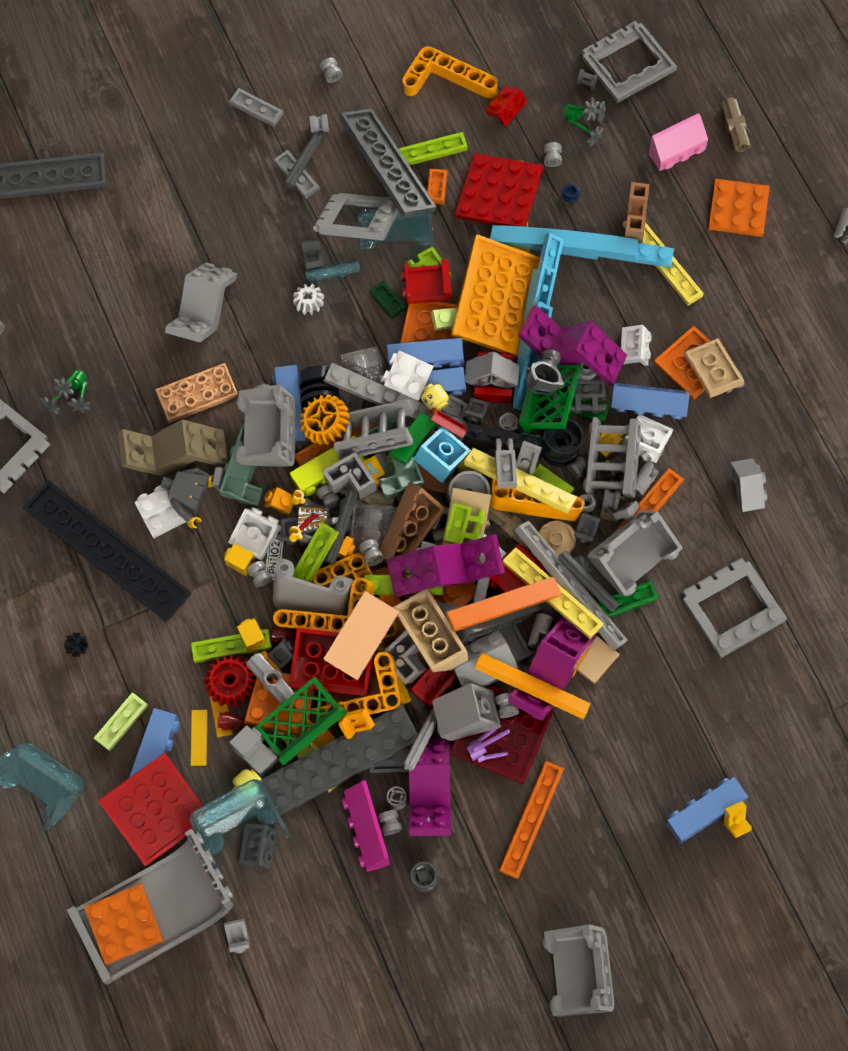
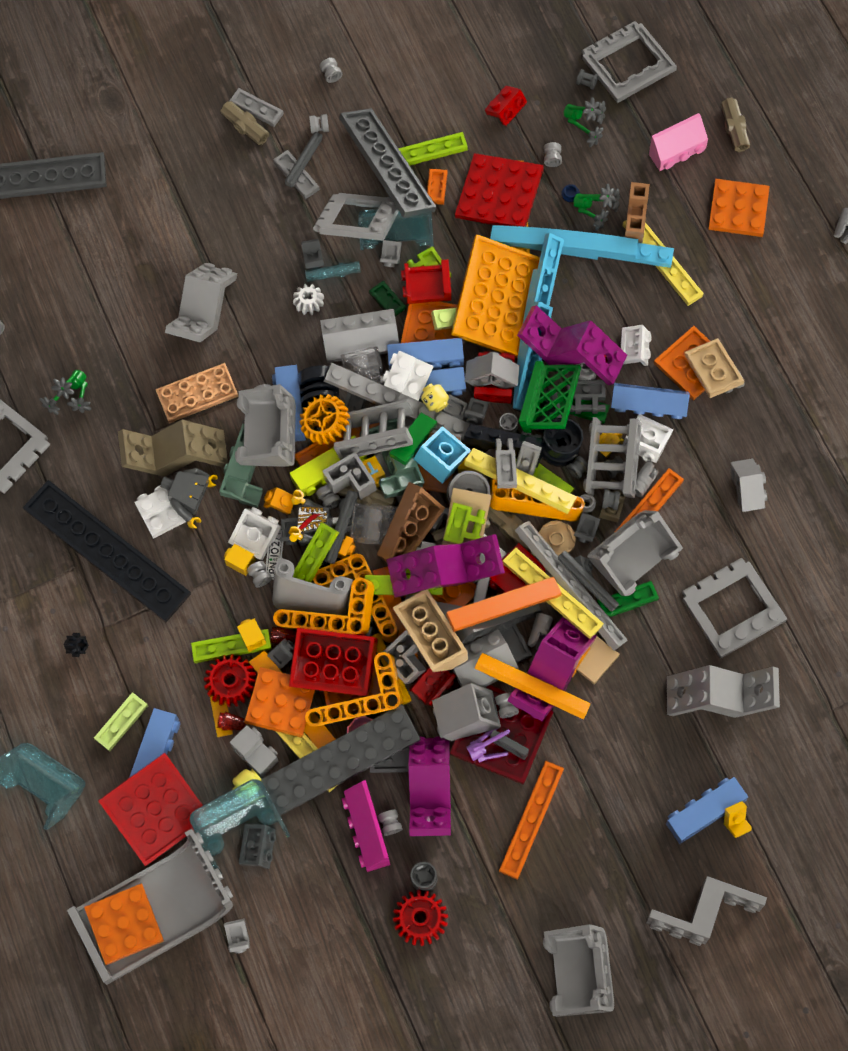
(199, 738): yellow sticker -> none
(218, 477): light grey tile -> none
(244, 123): none -> dark tan piece
(264, 671): light grey piece -> none
(307, 736): green fence -> none
(355, 722): light orange bracket -> none
(358, 333): none -> light grey slope
(361, 635): light nougat tile -> none
(371, 554): light grey wheel -> none
(391, 253): none -> light grey bracket
(398, 801): light grey wheel -> none
(420, 742): light grey axle -> none
(423, 930): none -> red gear
(447, 422): tile -> none
(452, 65): light orange beam -> none
(511, 746): none -> dark grey tile
(543, 378): dark grey helmet -> none
(552, 357): dark grey wheel -> none
(585, 201): none -> plant
(626, 511): light grey plate -> none
(706, 911): none -> light grey bracket
(723, 691): none -> light grey bracket

